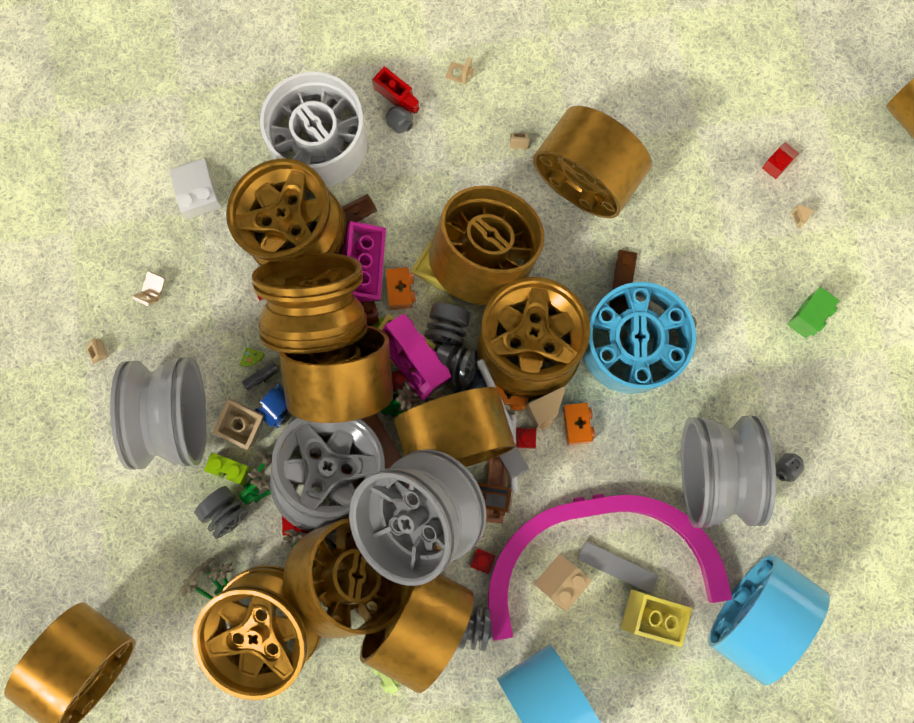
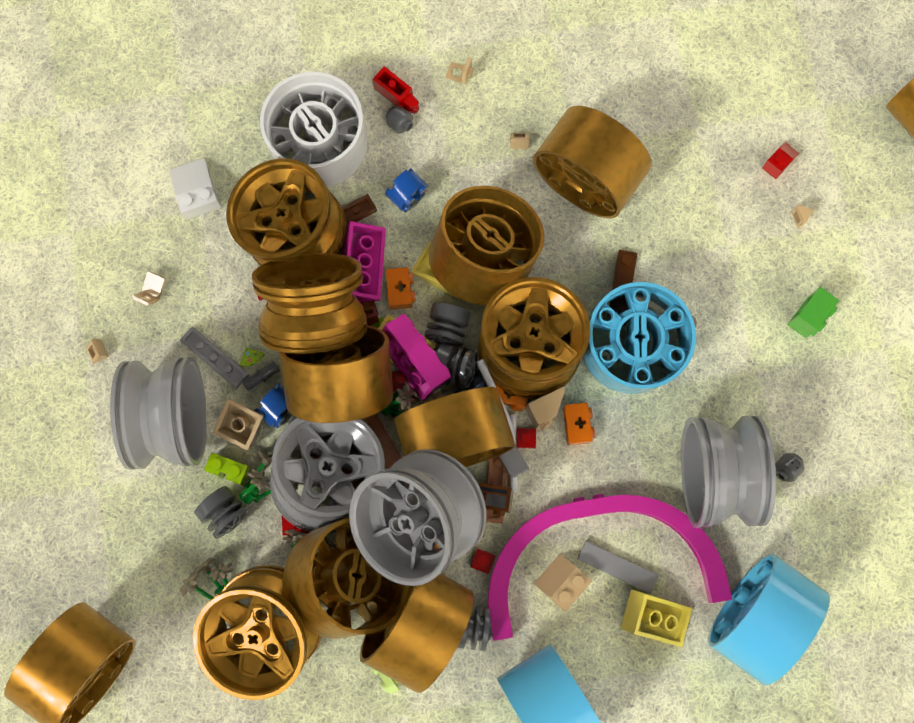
(214, 357): none -> light grey tile
(406, 189): none -> blue brick

